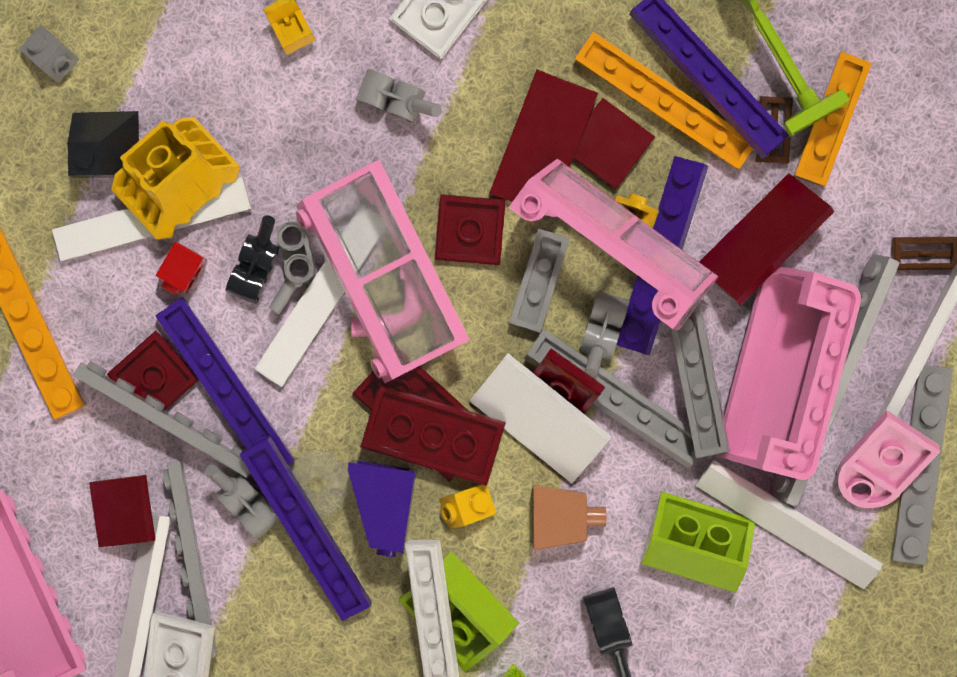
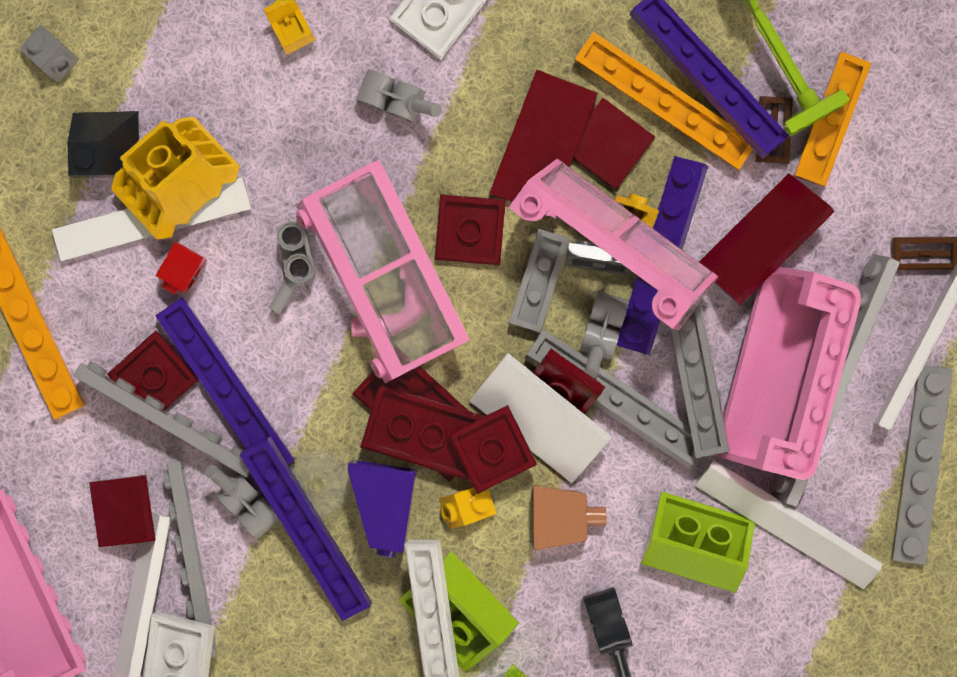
(255, 263): black beam -> none
(302, 326): white tile -> none
(492, 449): none -> dark red tile
(587, 256): none -> dark grey plate
(886, 460): bright pink plate -> none

